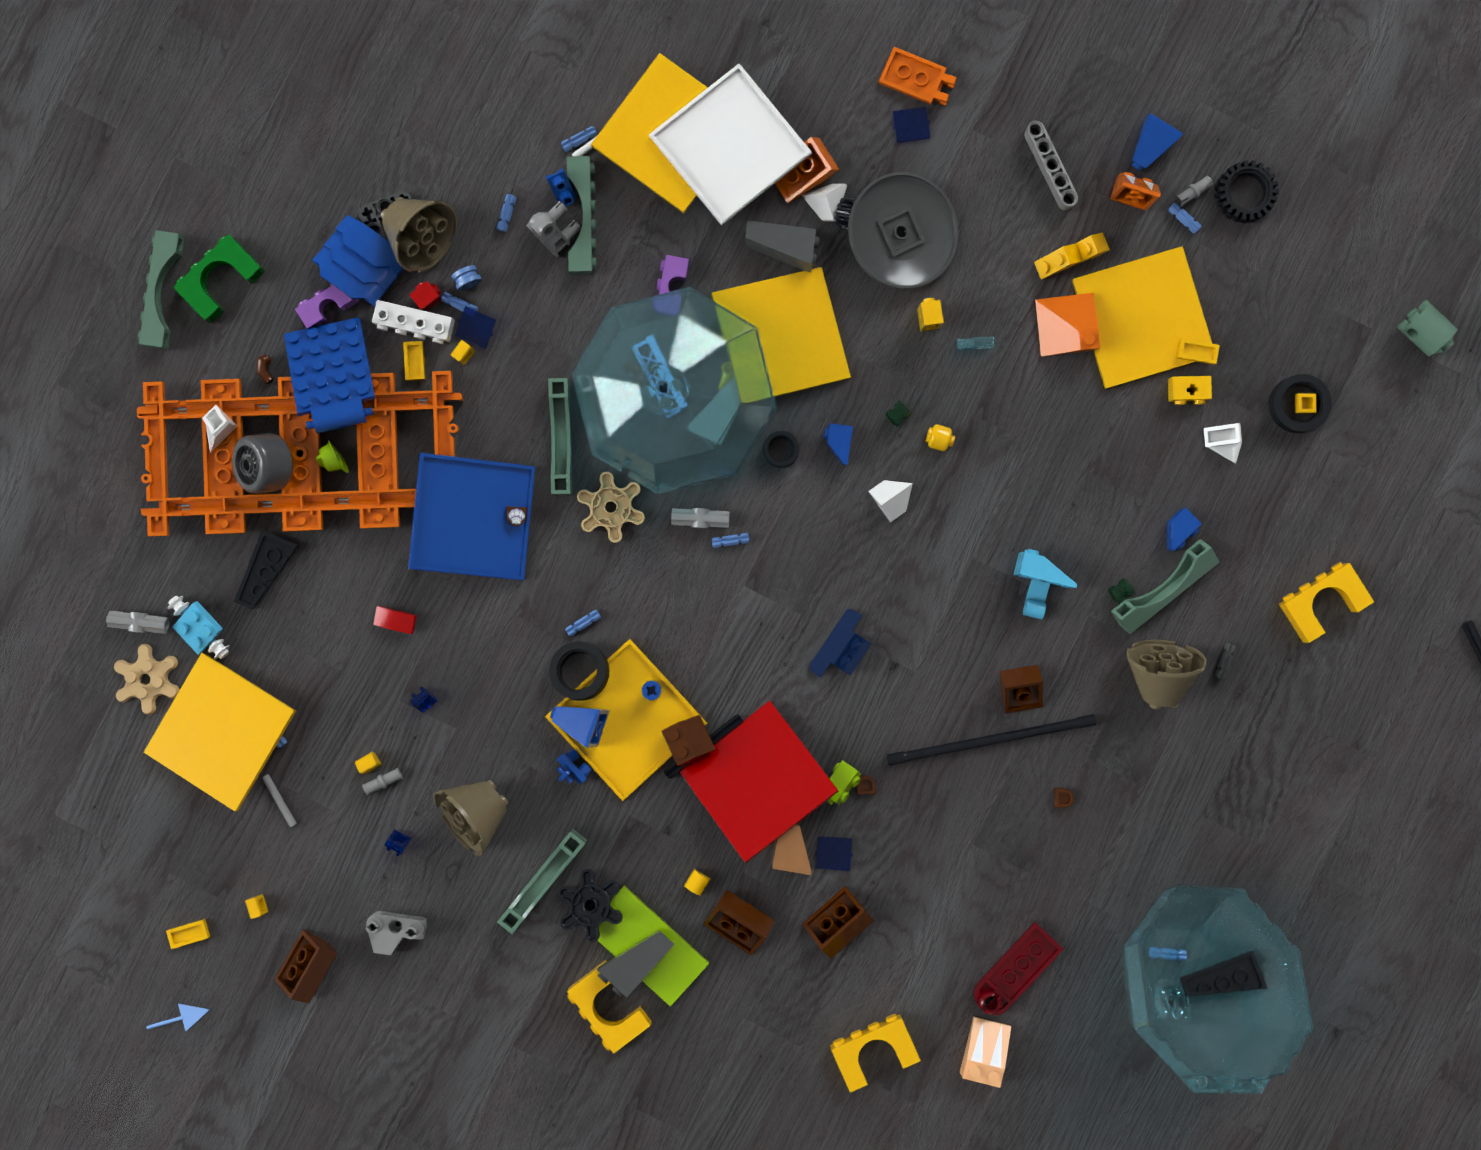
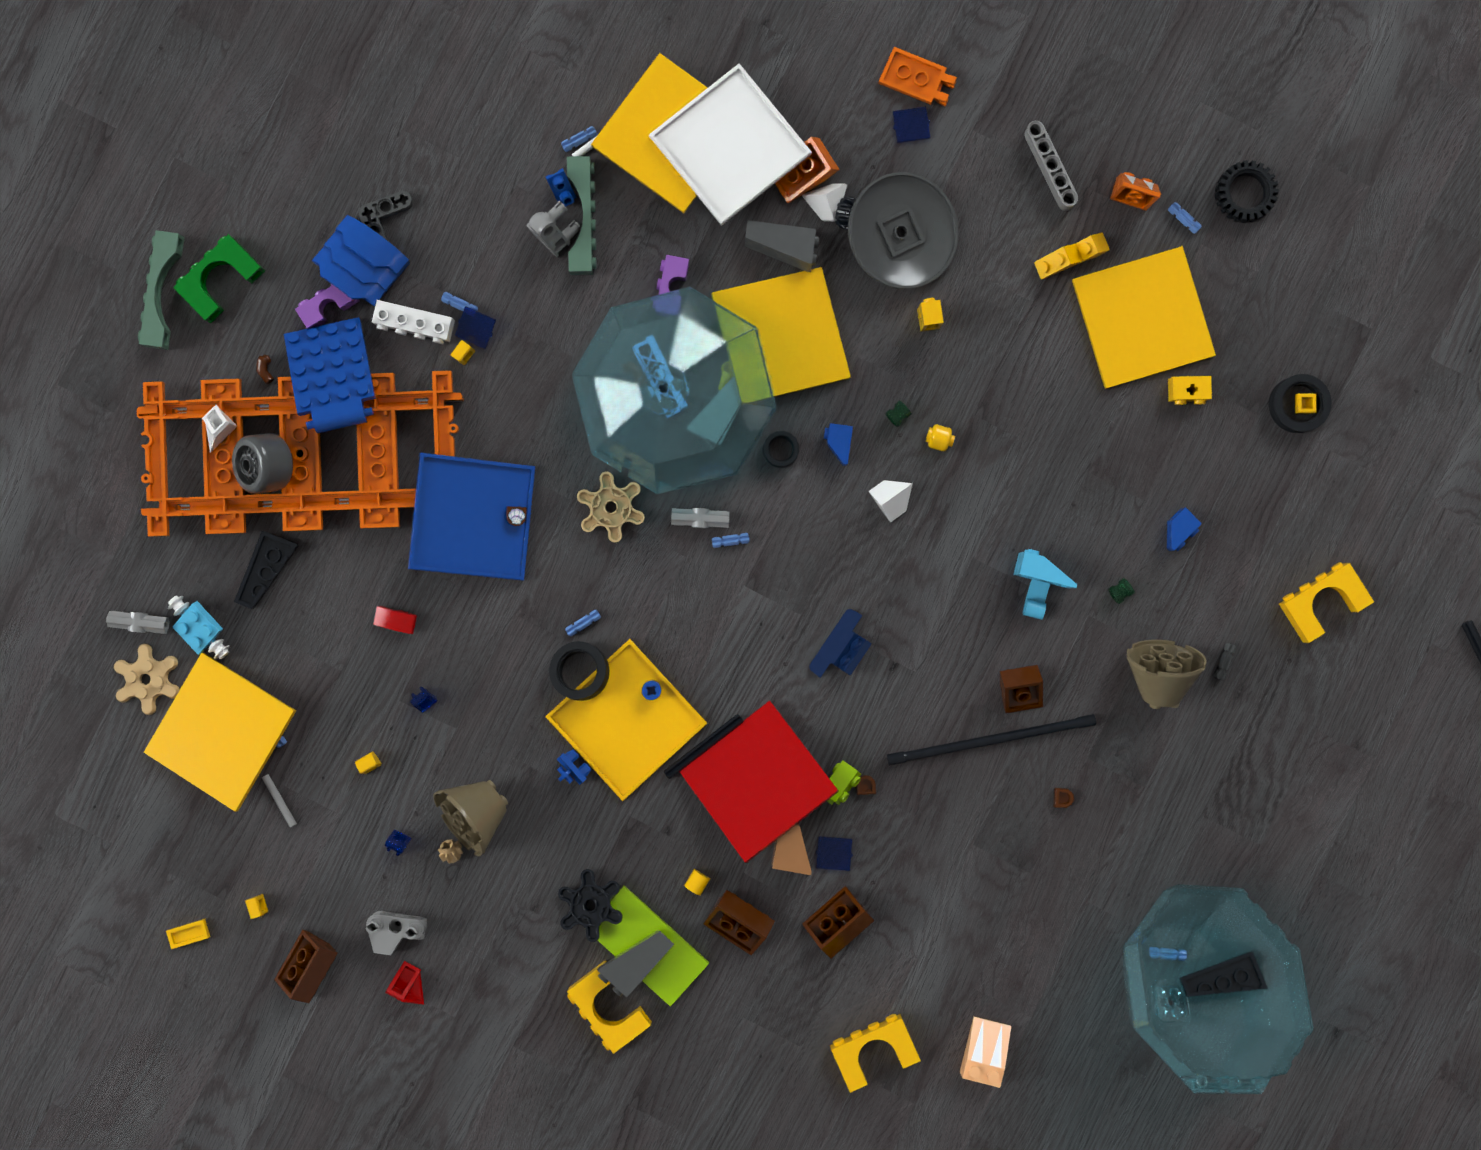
(189, 1015): light blue piece -> none
(331, 458): lime piece -> none
(382, 781): light grey pin -> none
(407, 985): none -> red slope
(414, 360): yellow tile -> none
(419, 231): dark tan cone -> none
(426, 295): red brick -> none
(450, 851): none -> tan gear
(466, 278): medium blue wheel -> none
(506, 213): medium blue axle -> none
(542, 881): sand green arch -> none
(560, 436): sand green arch -> none
(581, 723): blue slope -> none
(688, 740): reddish brown slope -> none
(975, 343): clear light blue axle -> none
(1016, 970): dark red plate -> none
(1067, 324): orange slope -> none
(1153, 140): blue slope -> none
(1194, 191): light grey pin -> none
(1194, 564): sand green arch -> none
(1198, 351): yellow tile -> none
(1224, 440): white slope -> none
(1428, 329): sand green cylinder -> none

